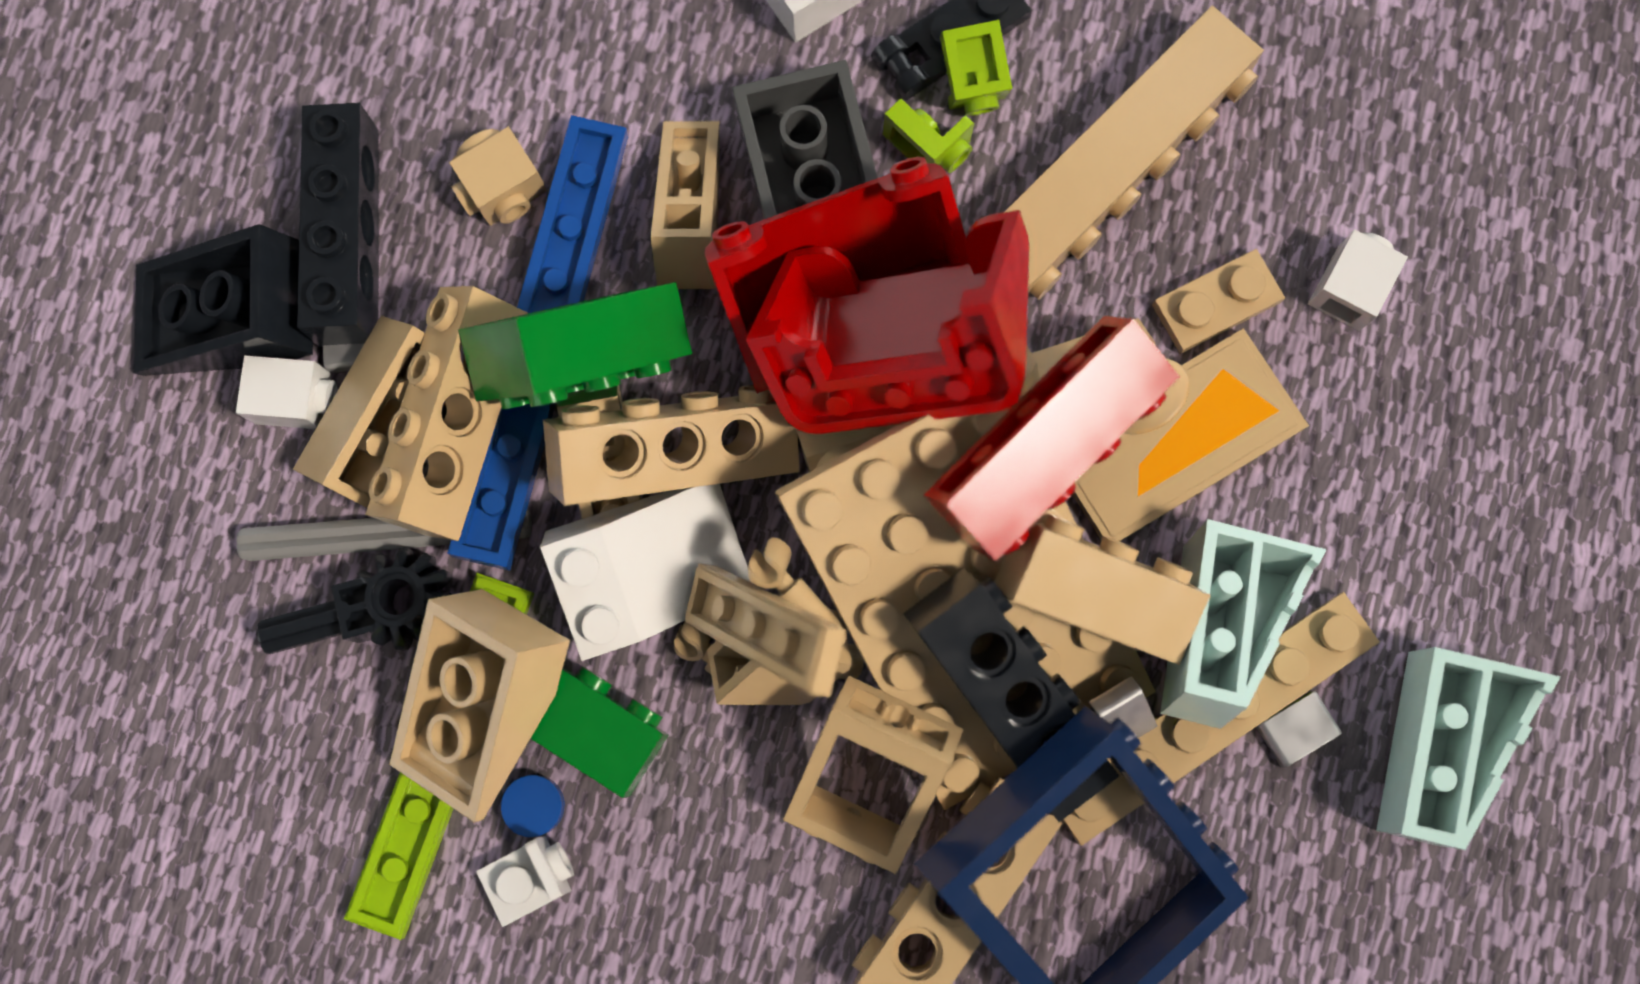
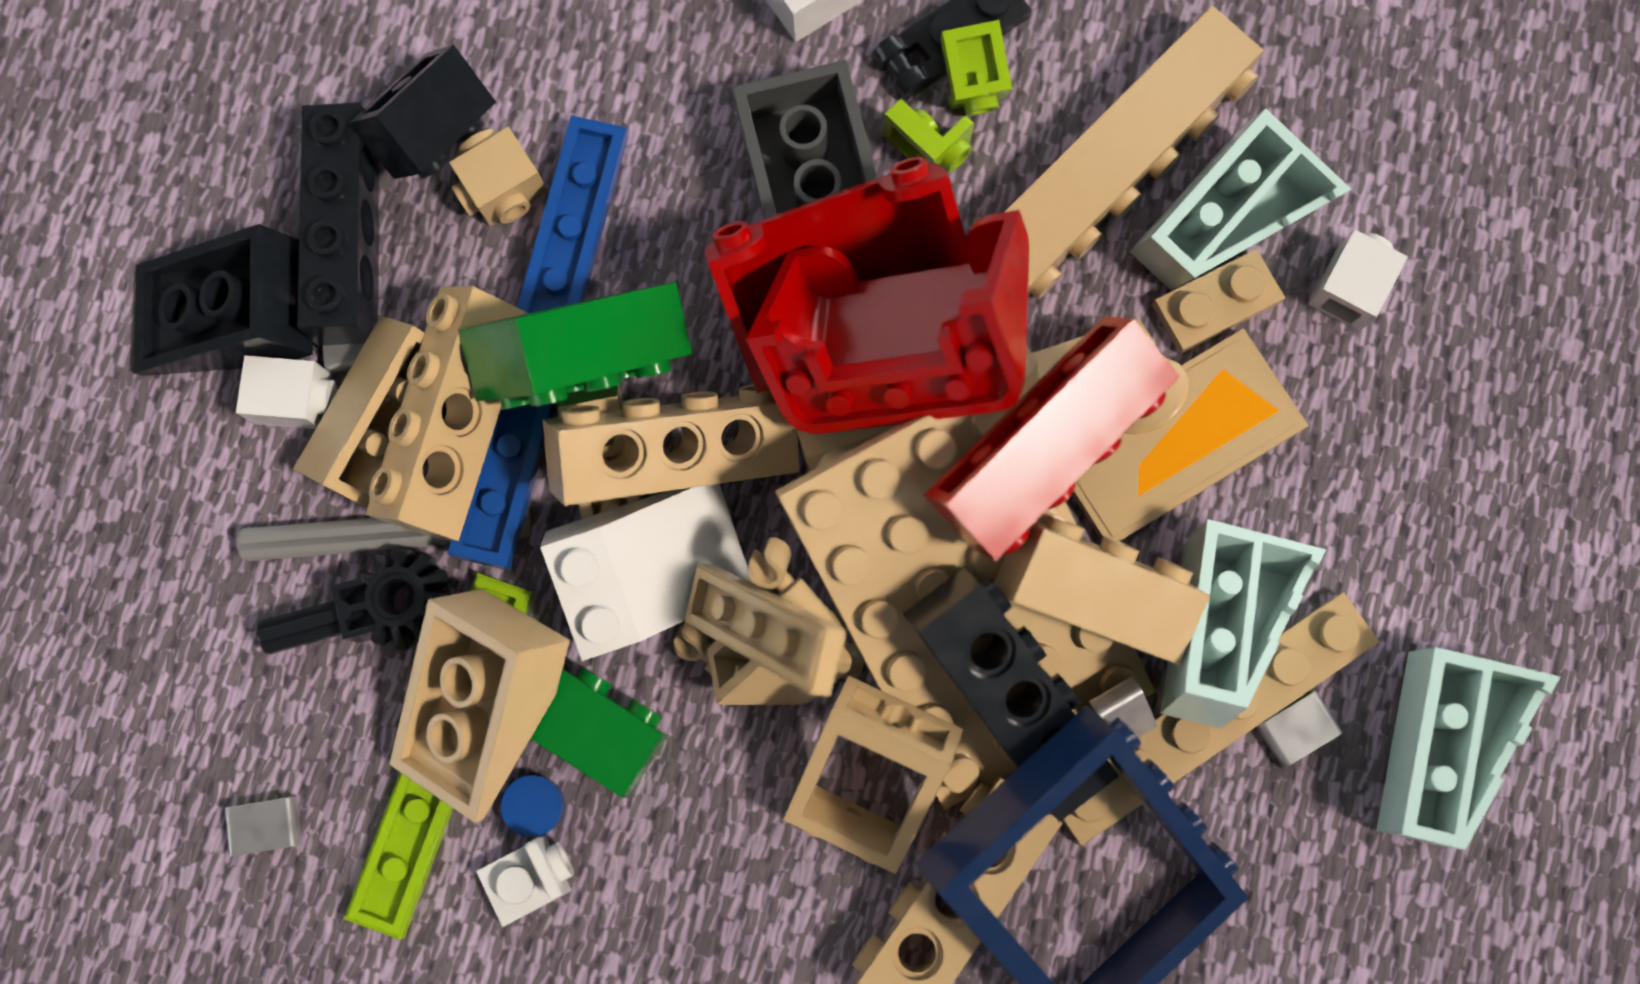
(263, 826): none -> flat silver piece
(424, 114): none -> black brick
(686, 203): tan slope -> none
(1239, 198): none -> light aqua wedge

